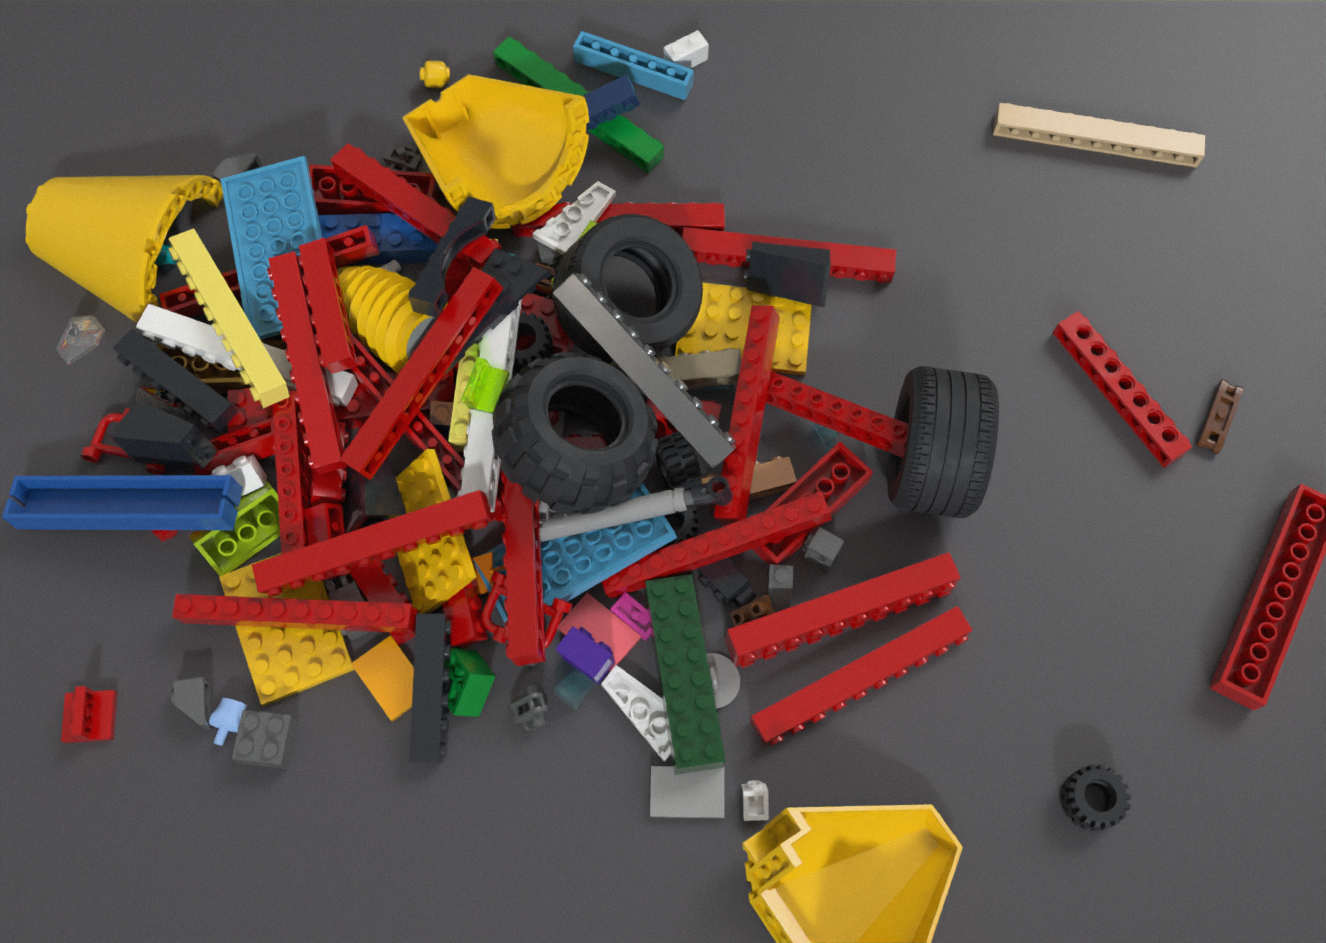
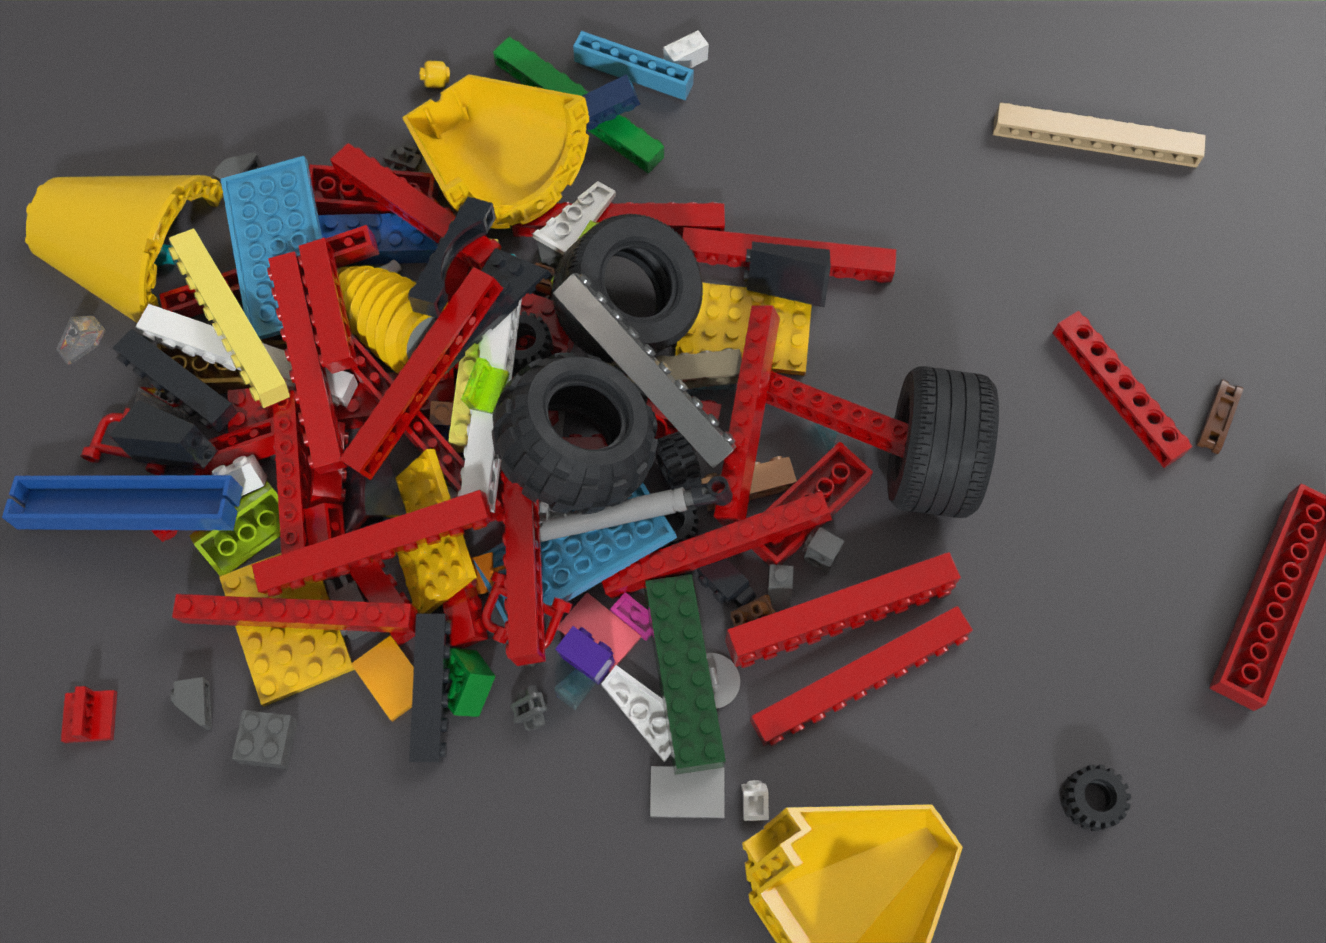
(226, 718): light blue piece -> none

